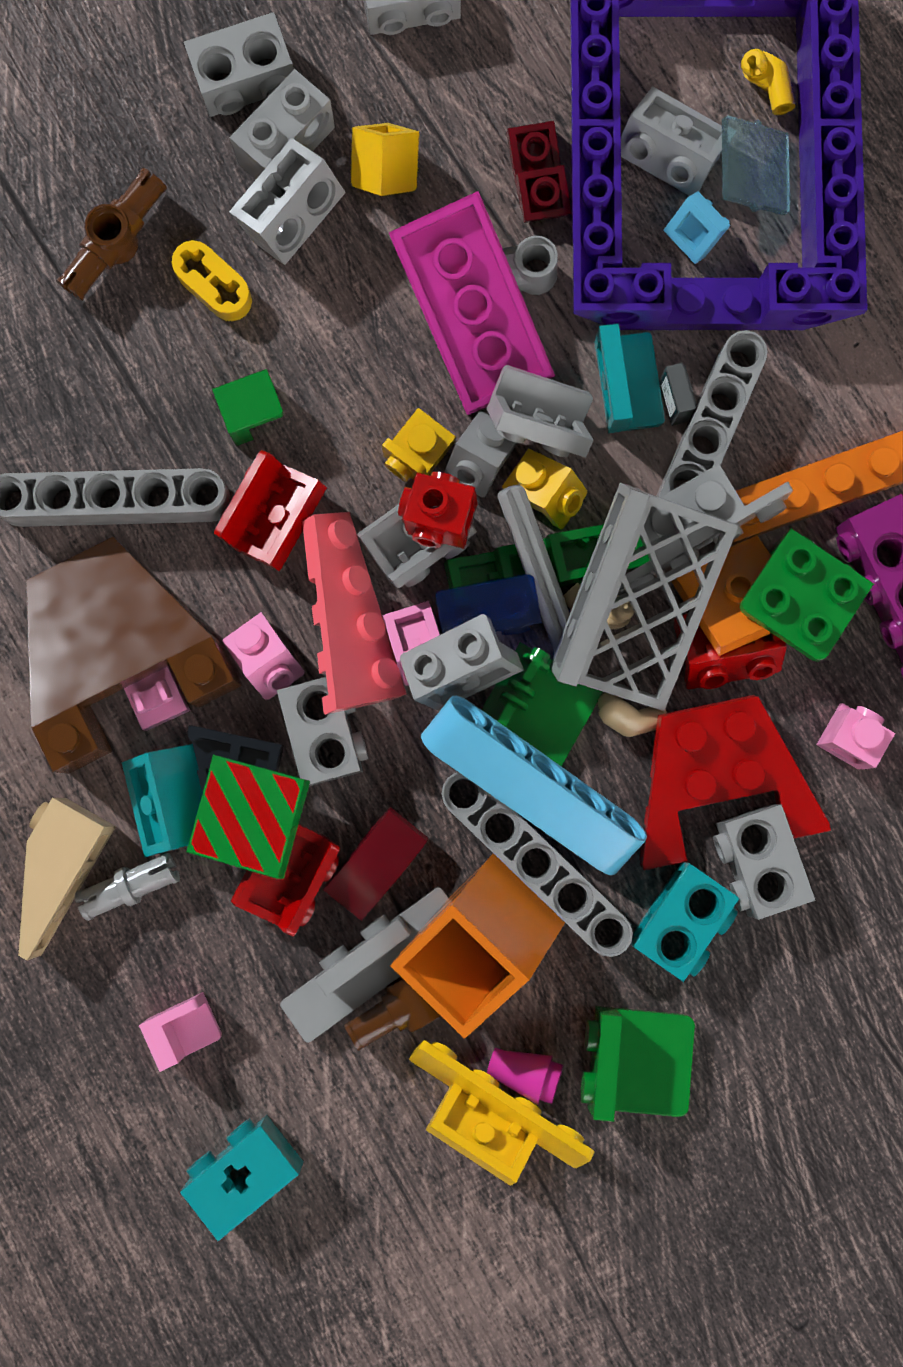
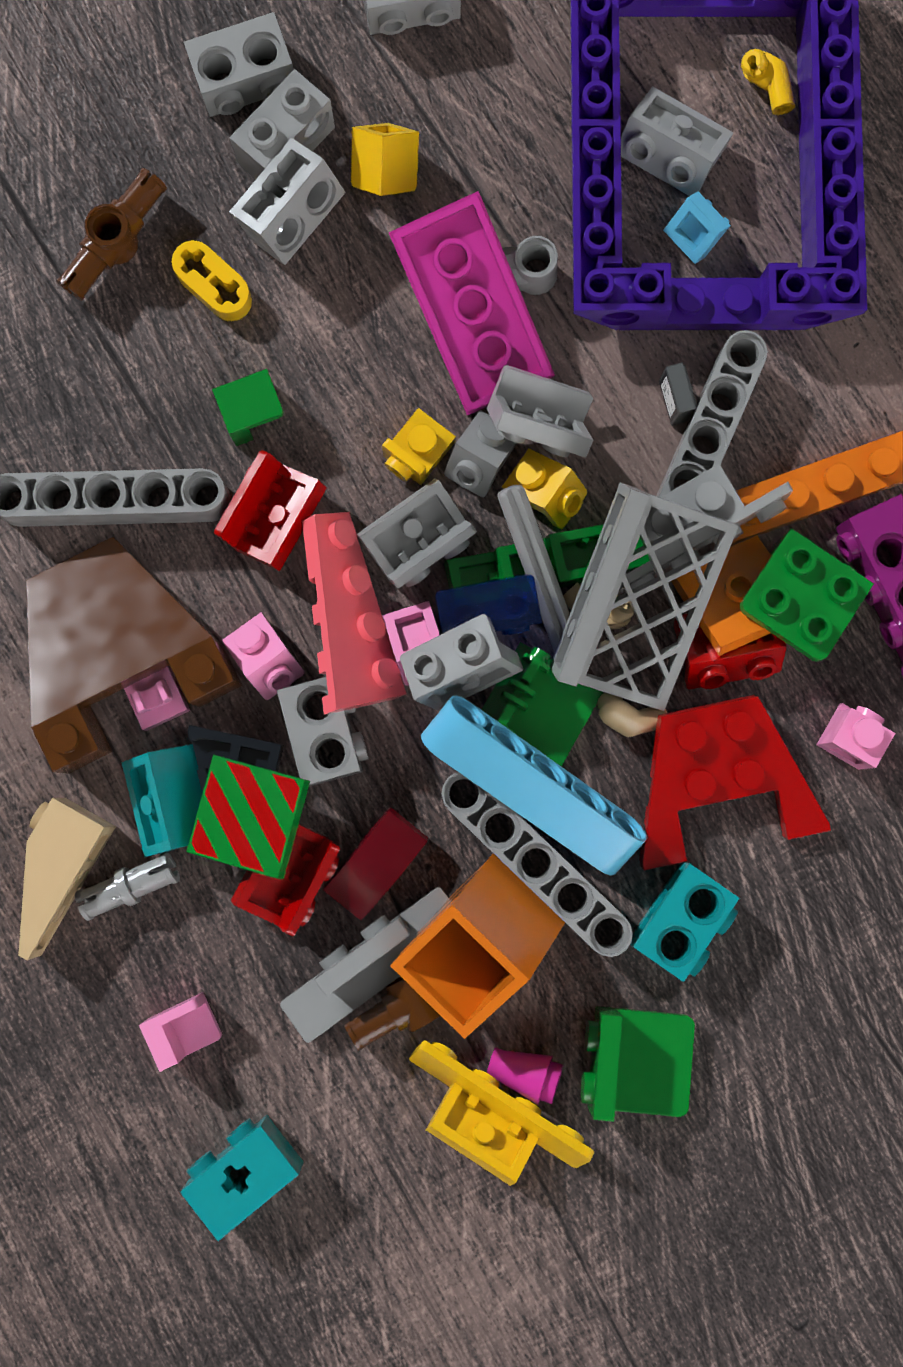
(438, 510): red brick -> none
(538, 172): dark red slope -> none
(628, 380): teal panel -> none
(755, 165): clear light blue piece -> none
(775, 855): light grey brick -> none

